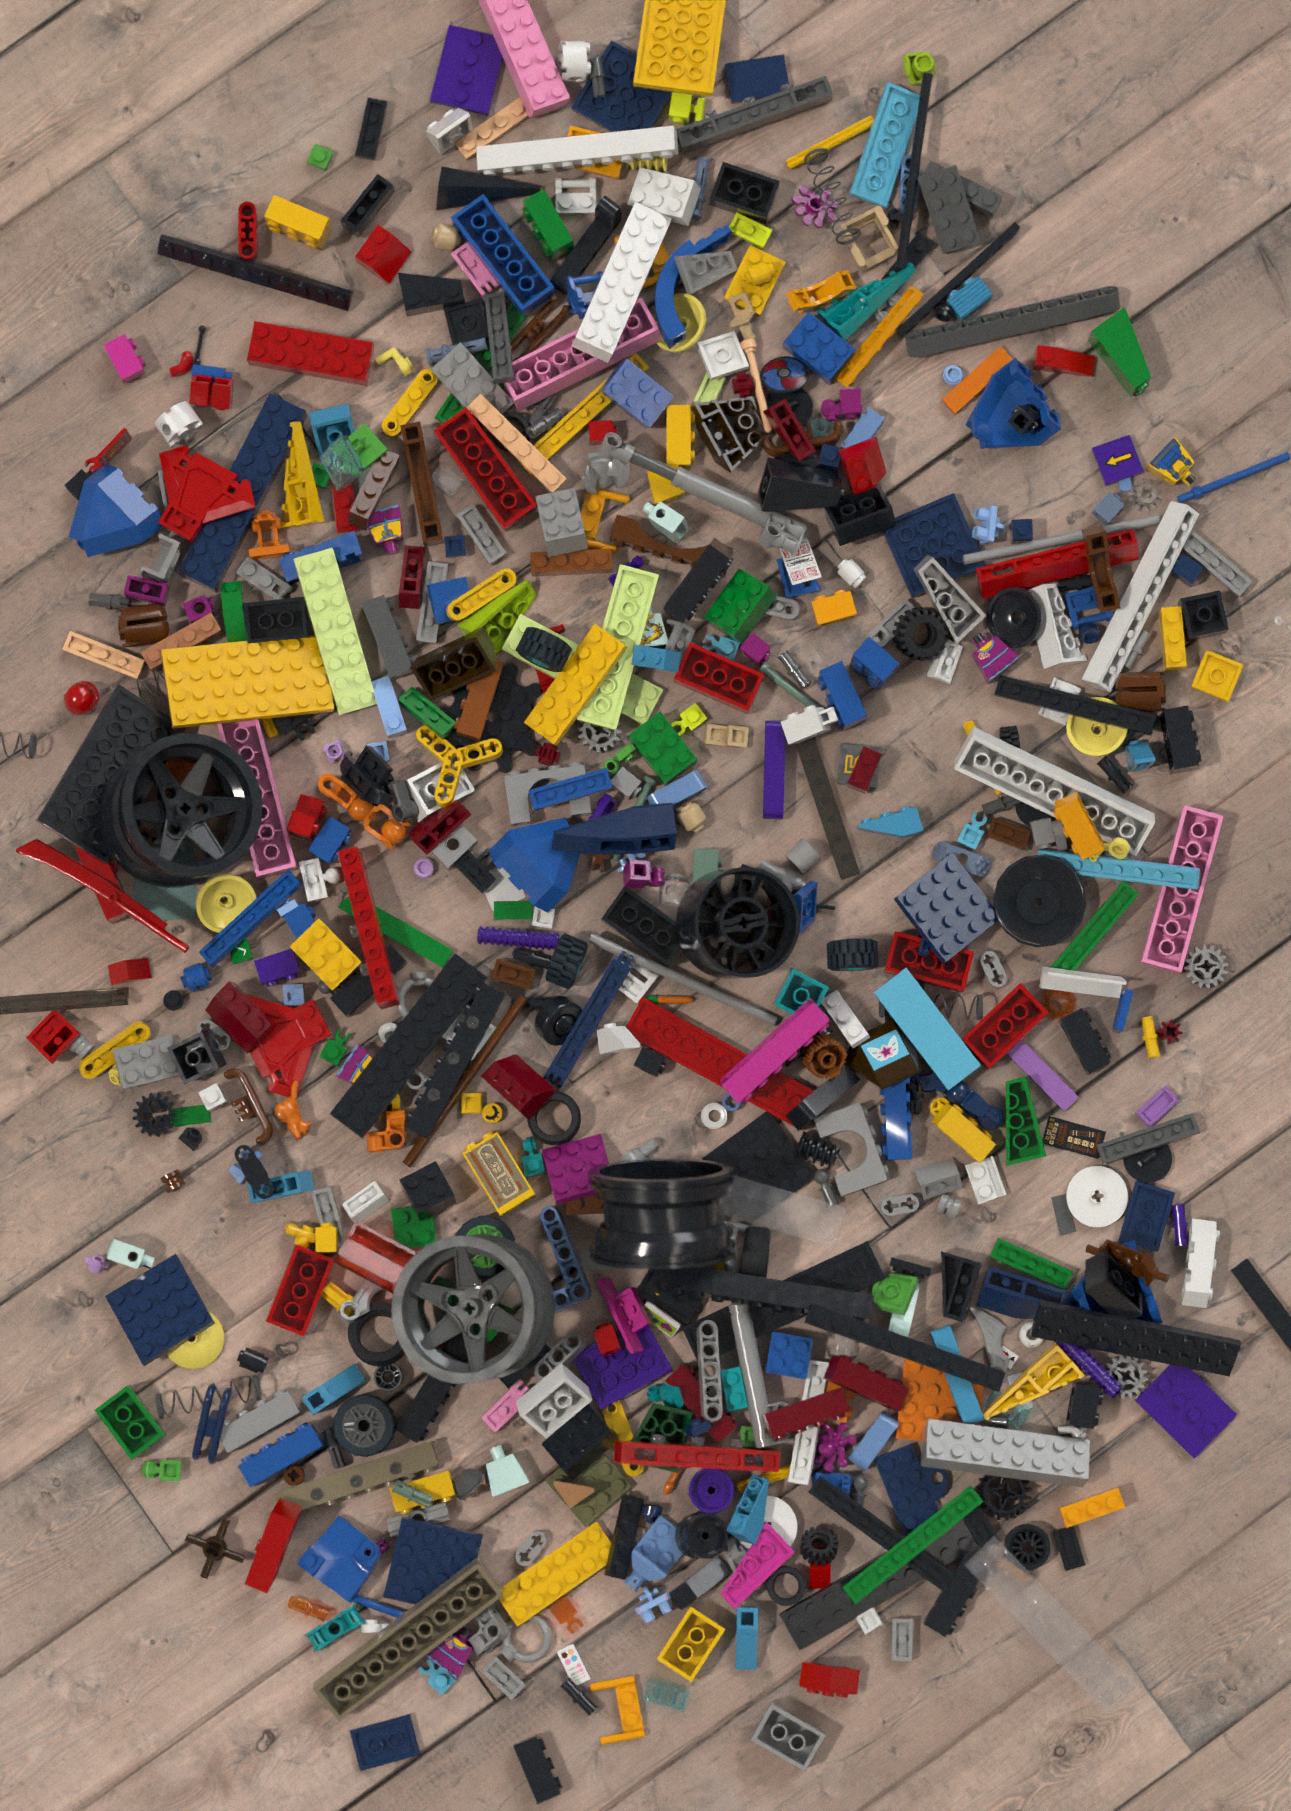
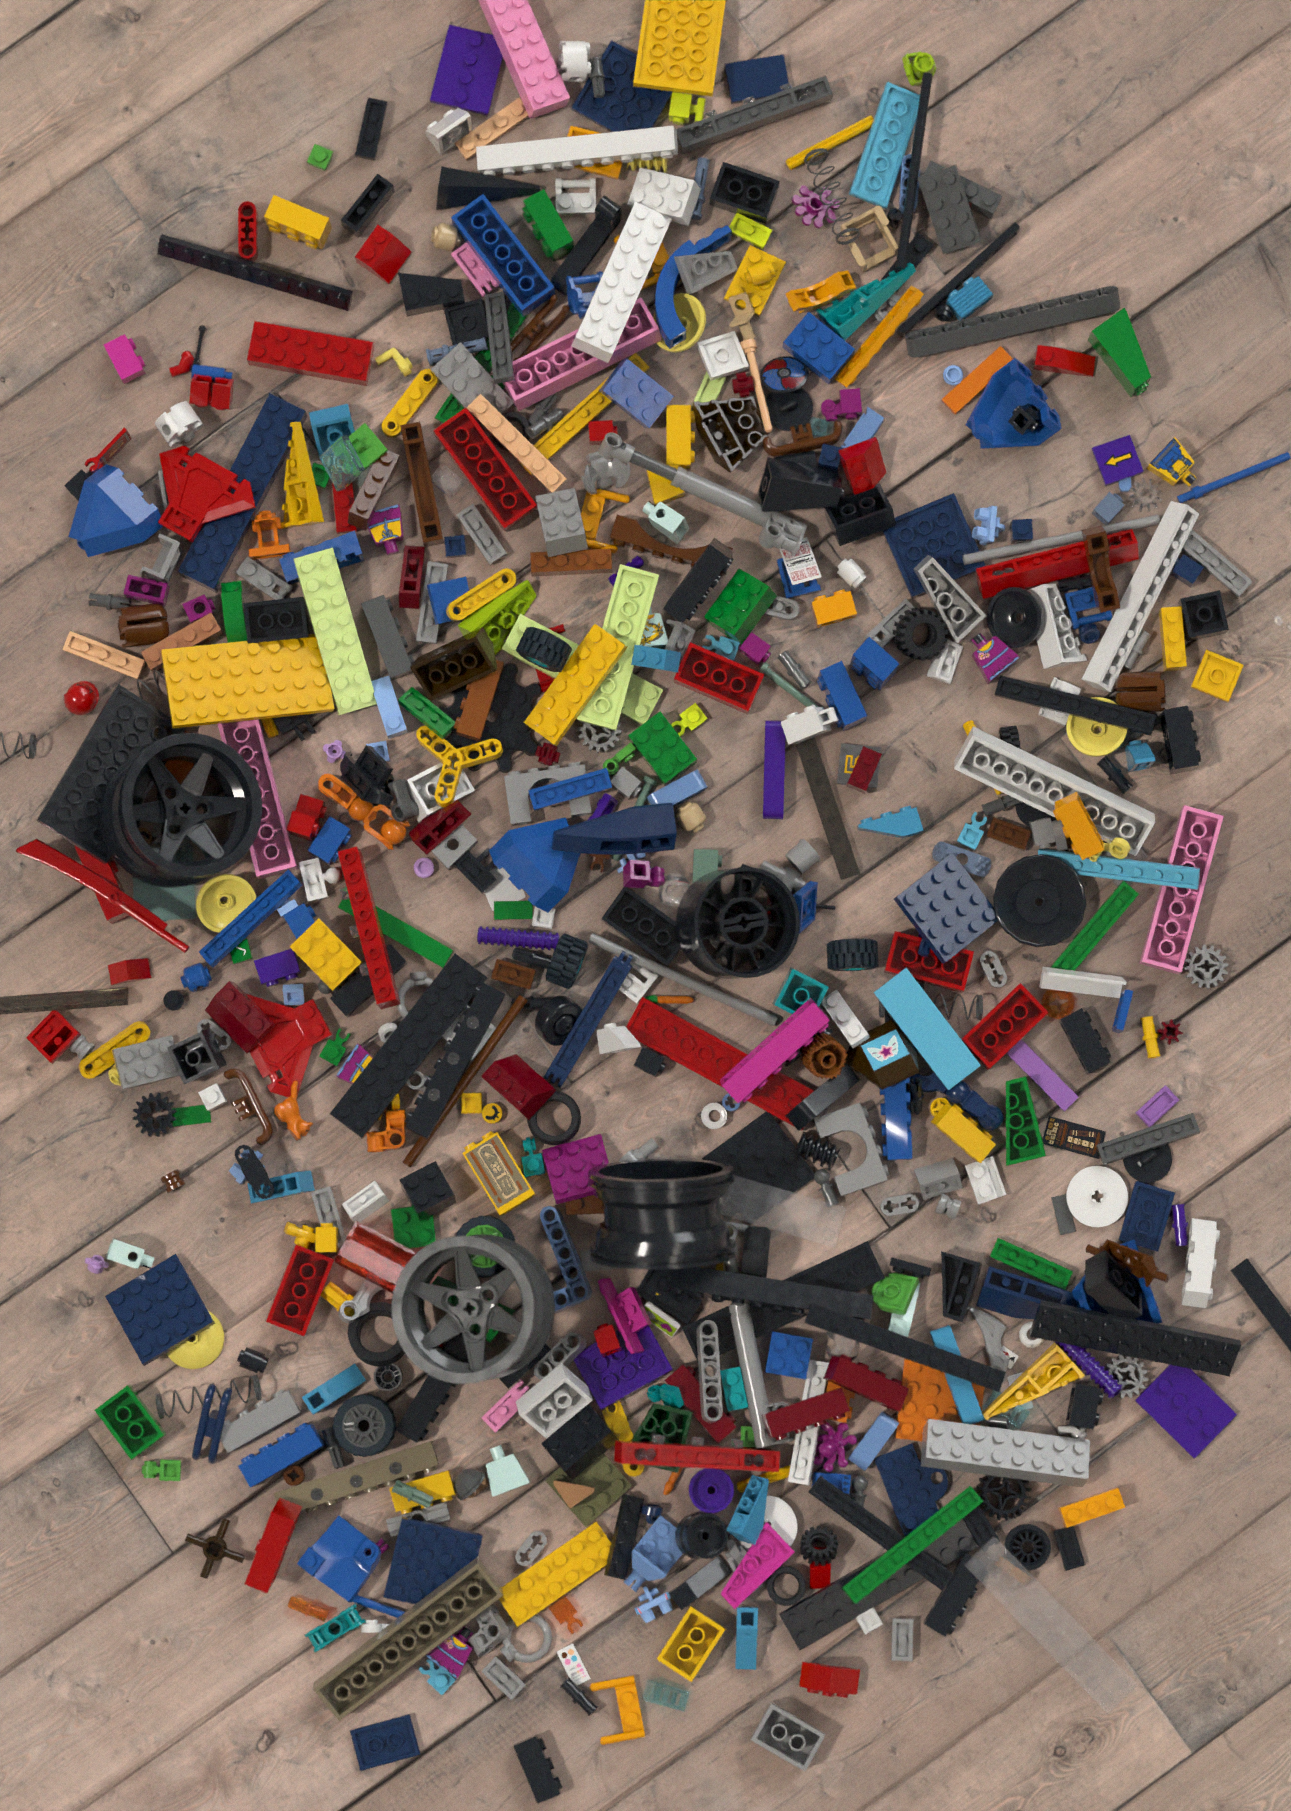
(191, 1137): black plate -> none
(697, 1427): dark blue plate -> none
(726, 736): tan slope -> none
(789, 429): dark red slope -> none

